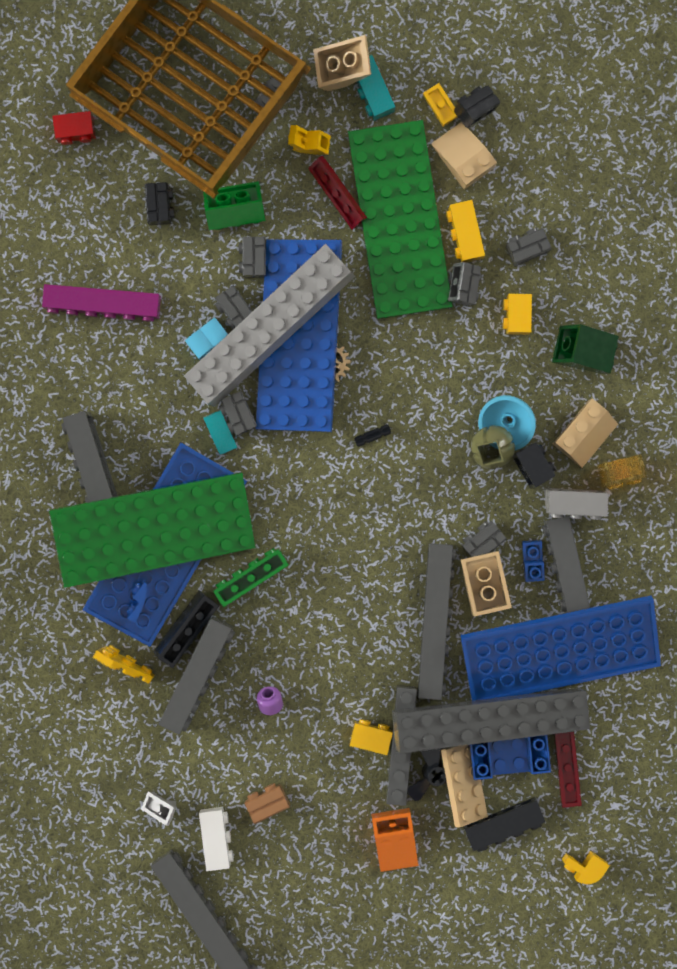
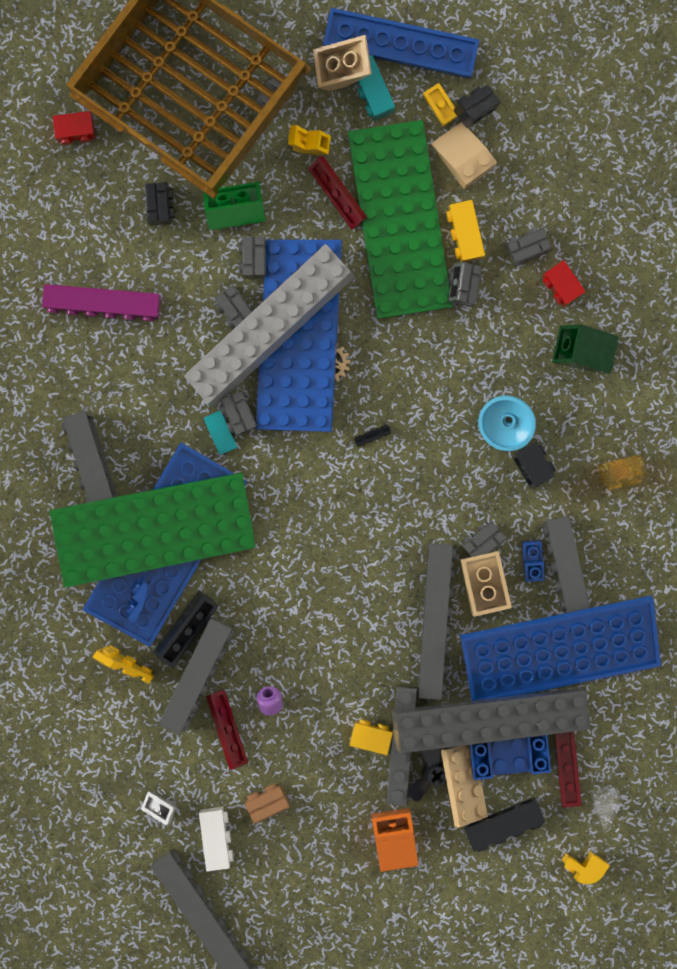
(206, 338): medium azure brick -> none
(226, 729): none -> dark red plate
(246, 580): green brick -> none
(405, 42): none -> blue plate
(487, 436): olive piece -> none
(518, 314): yellow brick -> none
(563, 284): none -> red brick
(576, 503): light grey slope -> none
(586, 432): tan slope -> none
(606, 805): none -> clear slope

